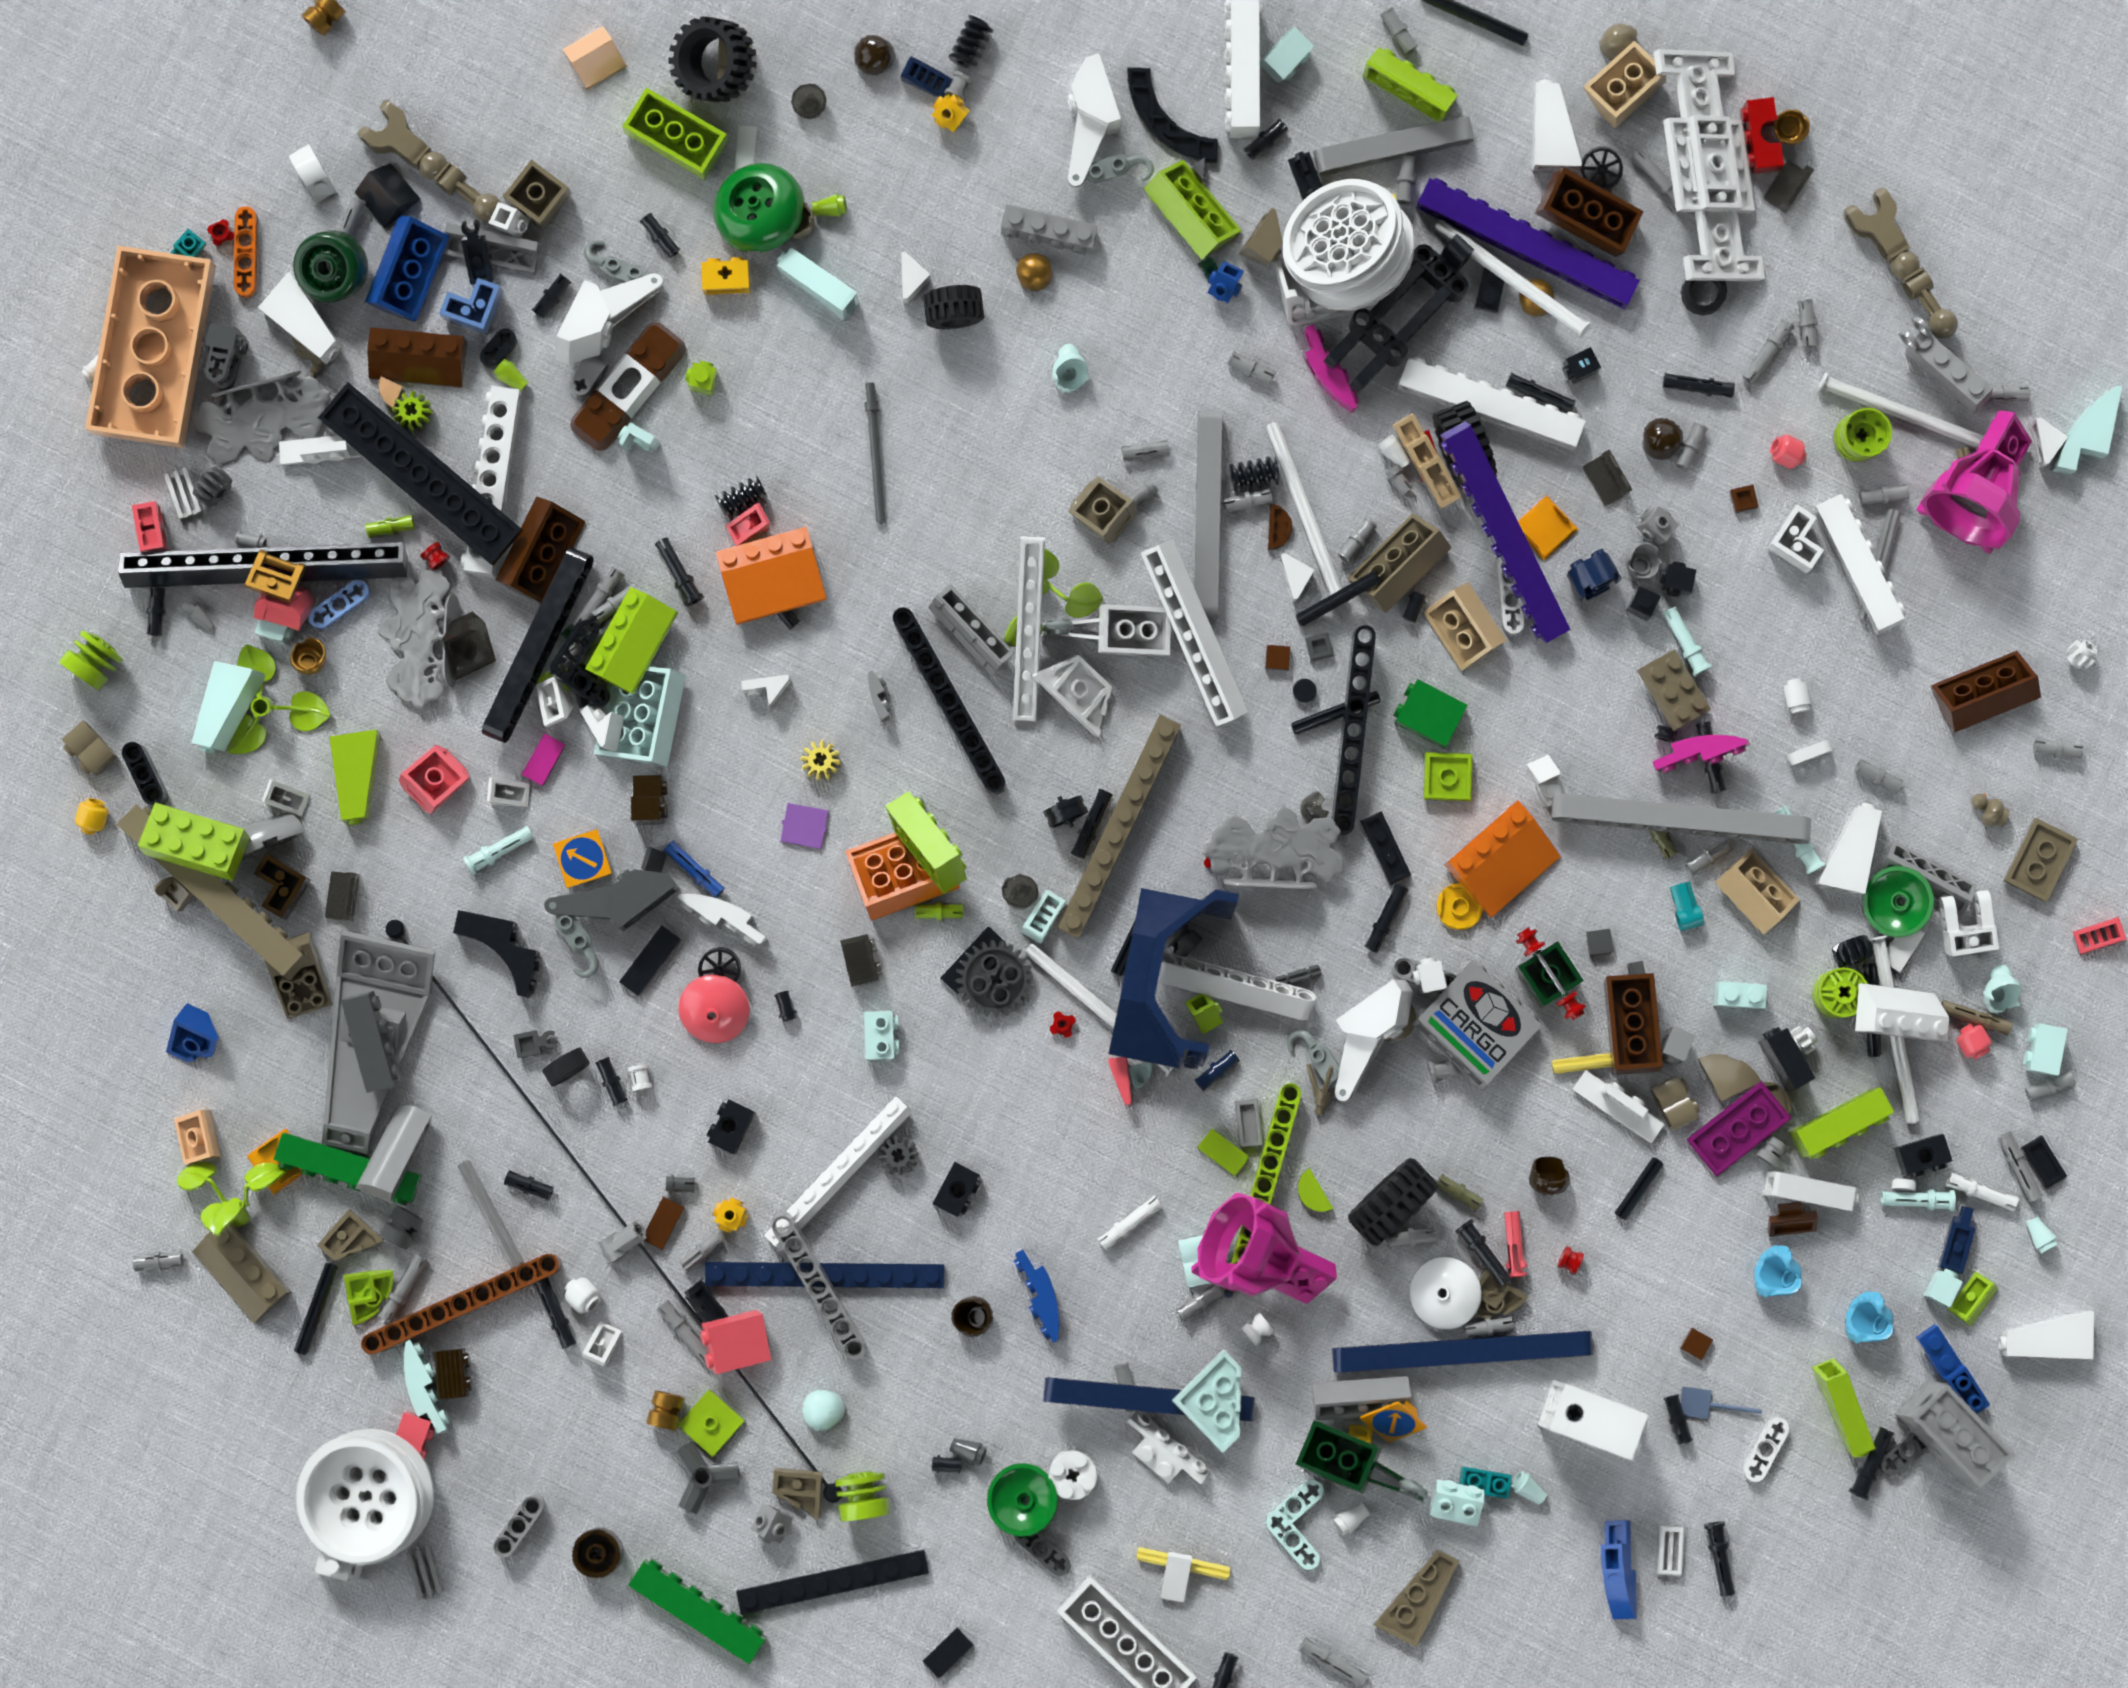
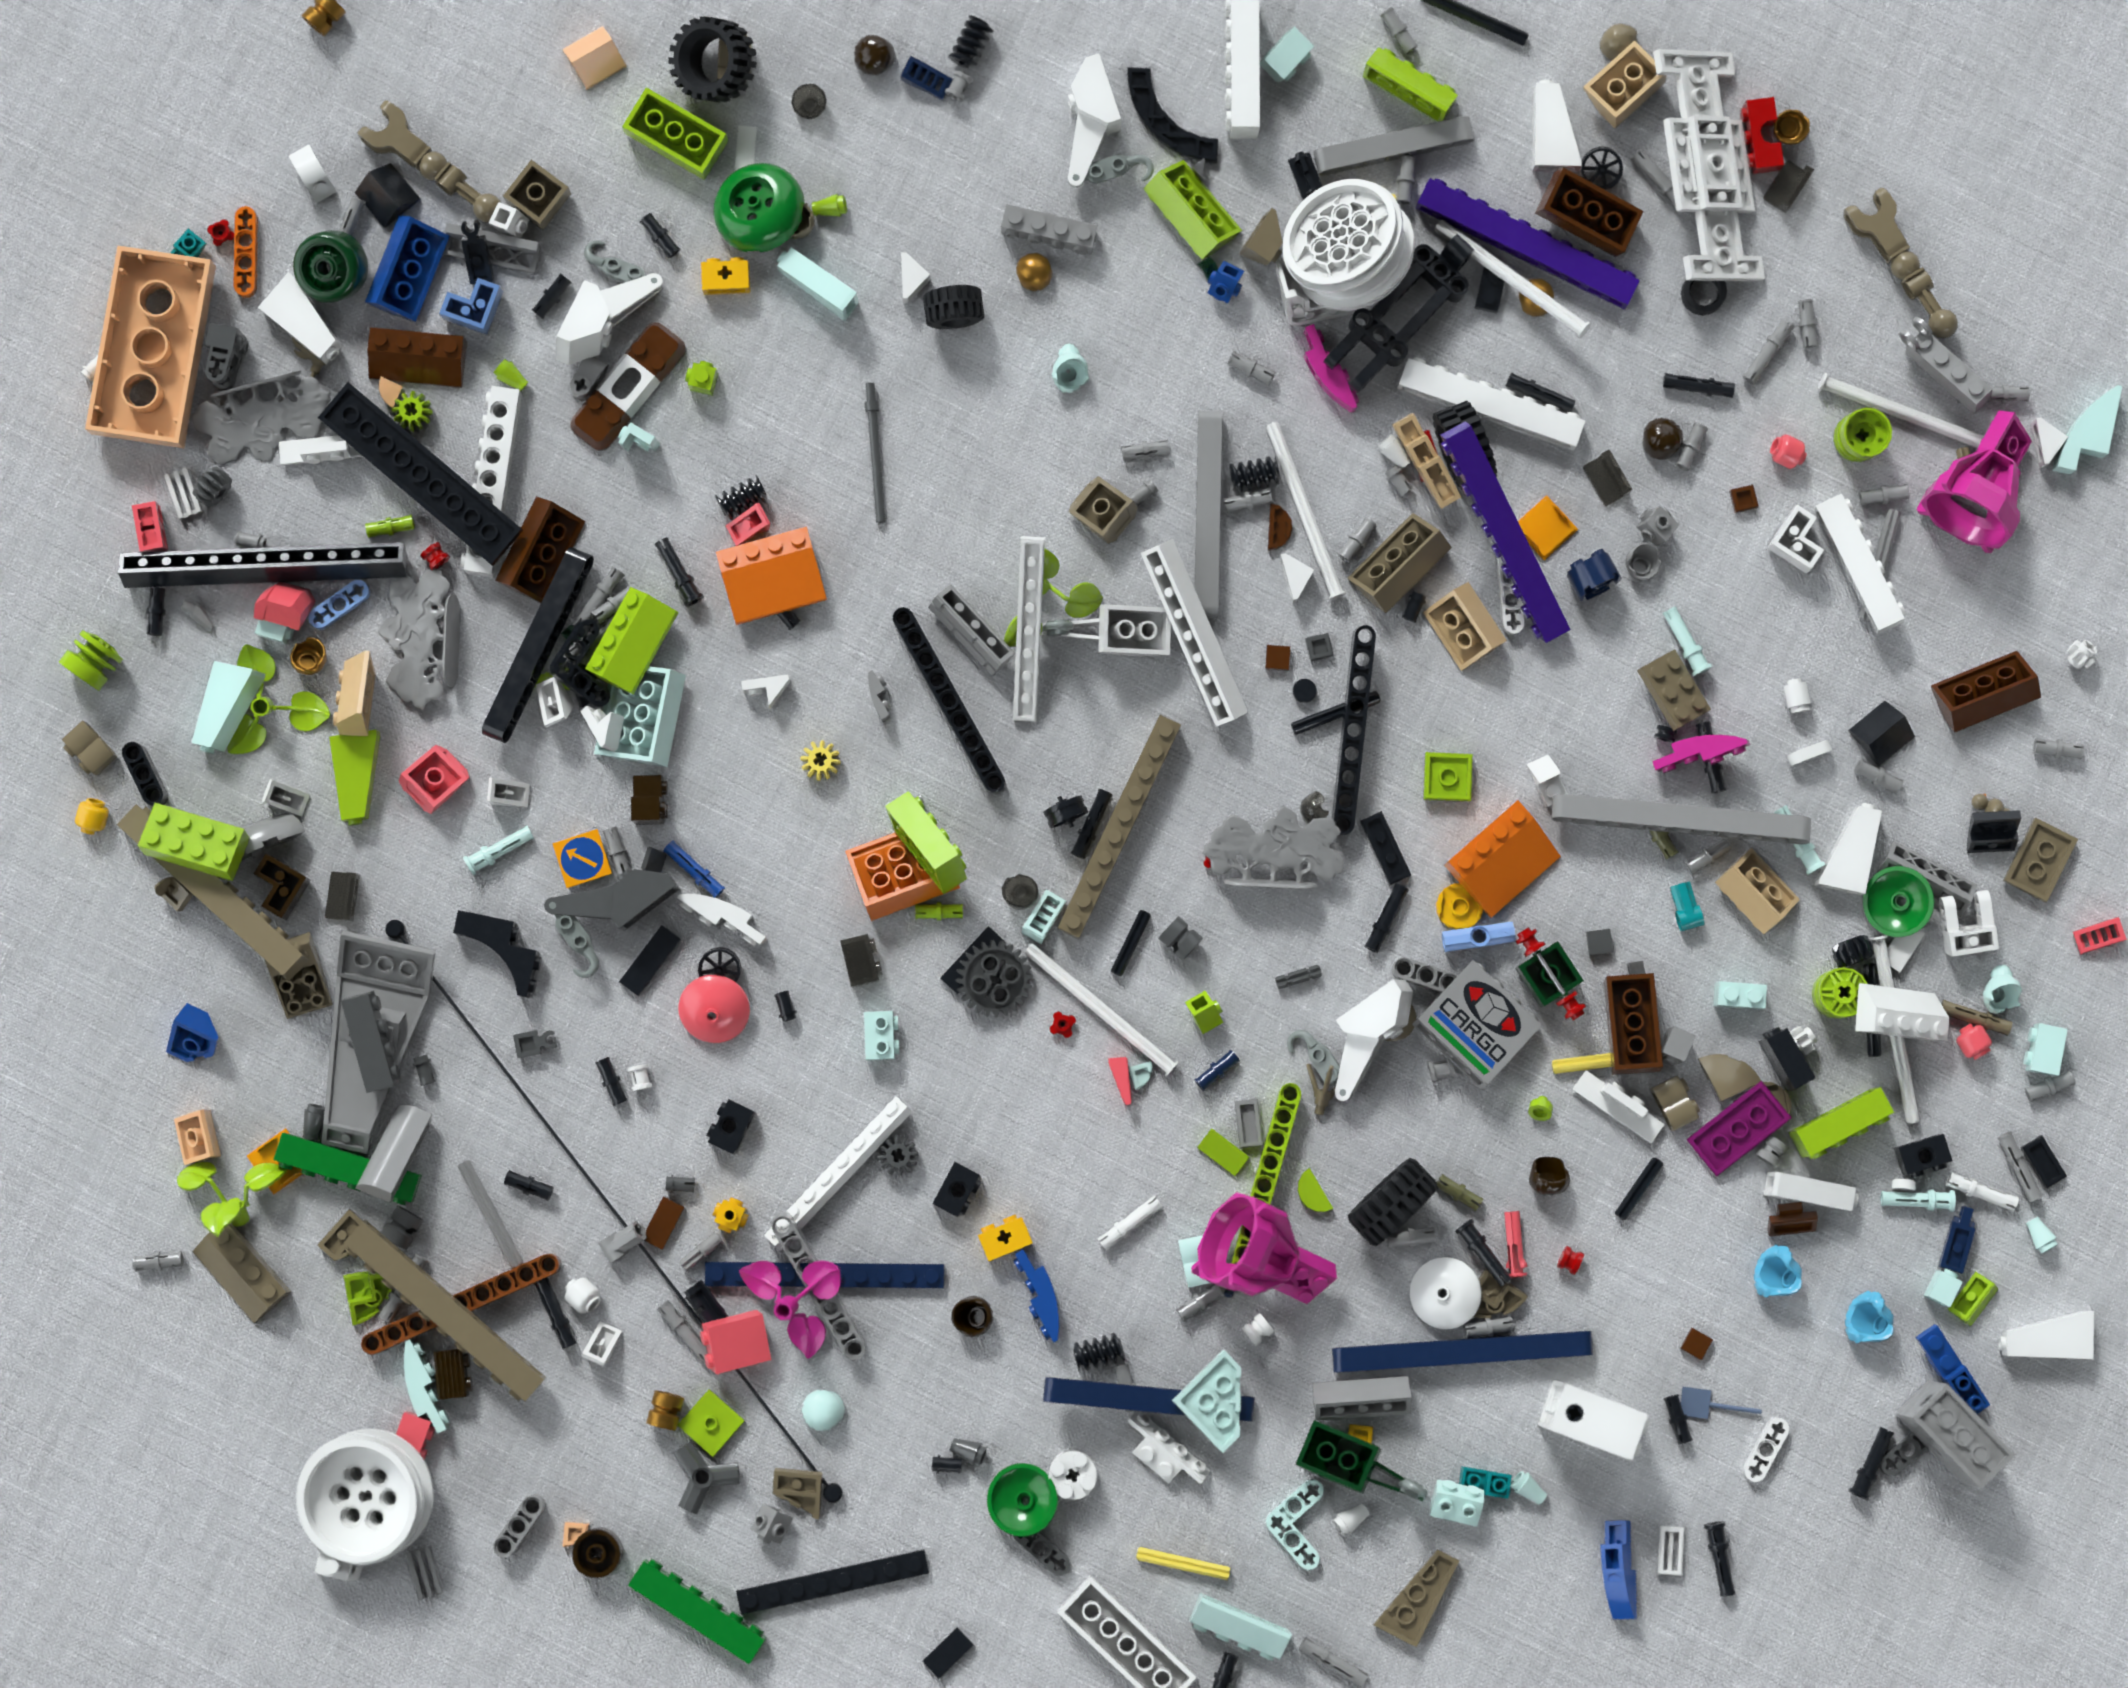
(272, 582): pearl gold plate -> none
(313, 1121): none -> dark grey cone
(315, 1308): black axle -> none
(355, 696): none -> tan slope
(424, 1070): none -> dark grey pin
(444, 1310): none -> dark tan brick
(467, 645): clear smoke slope -> none
(502, 352): black beam -> none
(543, 759): dark pink tile -> none
(565, 1067): black tyre -> none
(572, 1532): none -> light nougat tile
(616, 851): none -> light grey pin
(804, 826): medium lavender piece -> none
(823, 1279): none -> dark pink plant
(862, 1496): lime wheel -> none
(955, 106): yellow brick -> none
(996, 1249): none -> yellow brick
(1077, 690): white wing -> none
(1098, 1352): none -> black piece
(1140, 1025): dark blue panel -> none
(1176, 1577): white tile -> none
(1236, 986): white beam -> none
(1240, 1626): none -> light aqua slope
(1265, 139): black pin -> none
(1338, 598): black axle -> none
(1394, 1421): piece -> none
(1429, 713): green brick -> none
(1429, 976): white brick -> none
(1463, 938): none -> light blue piece
(1540, 1109): none -> lime tile
(1581, 366): black brick -> none
(1643, 603): black brick -> none
(1677, 579): black brick -> none
(1844, 1407): lime slope -> none
(1882, 732): none -> black slope
(1993, 831): none -> black slope

